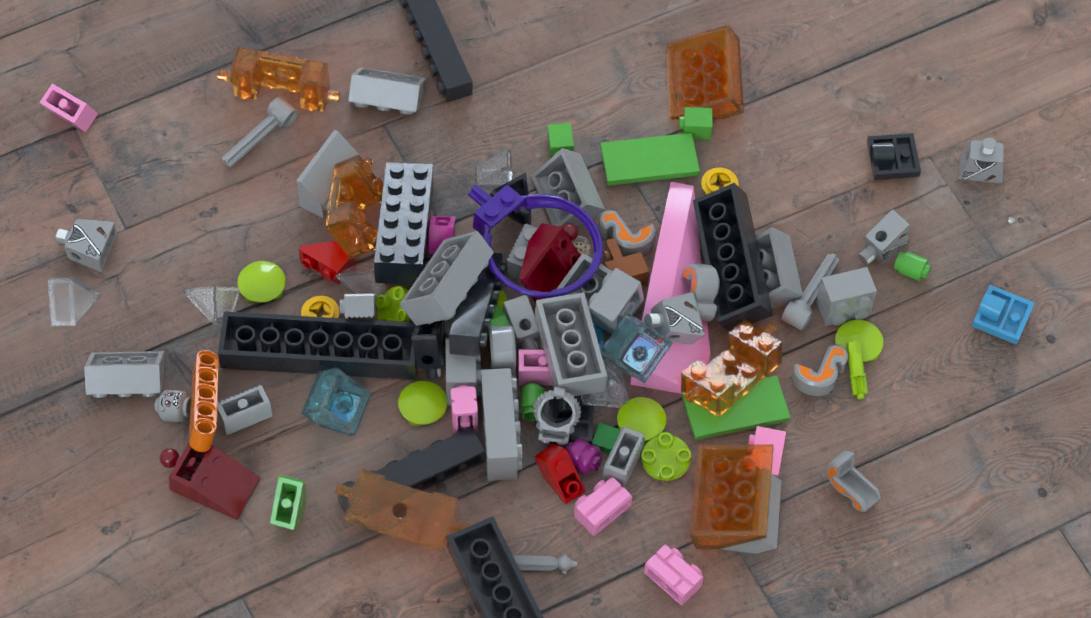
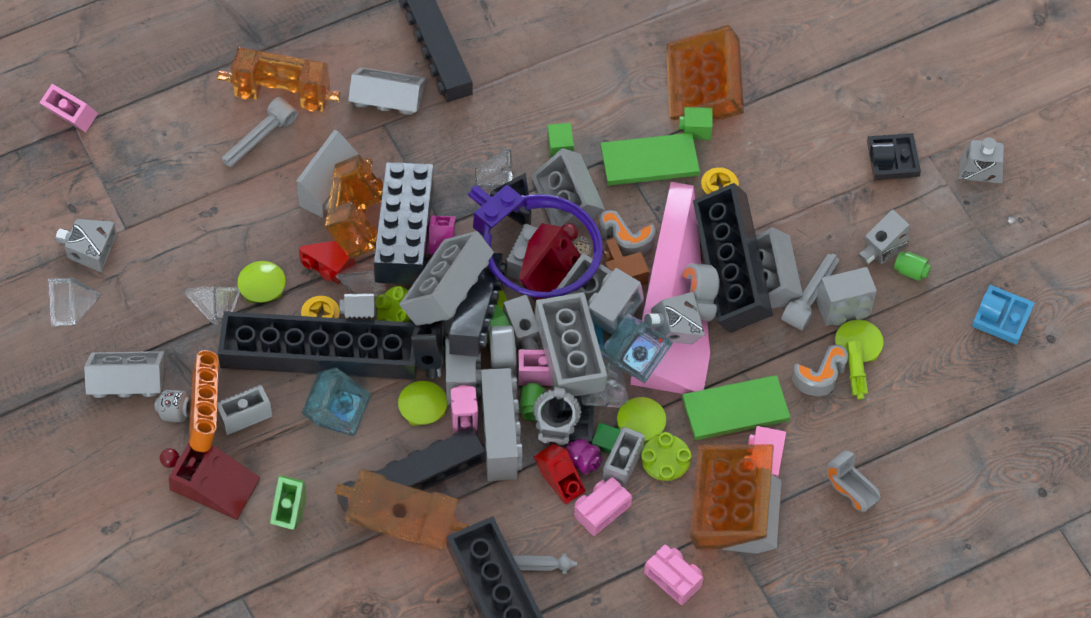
(750, 355): clear orange brick -> none

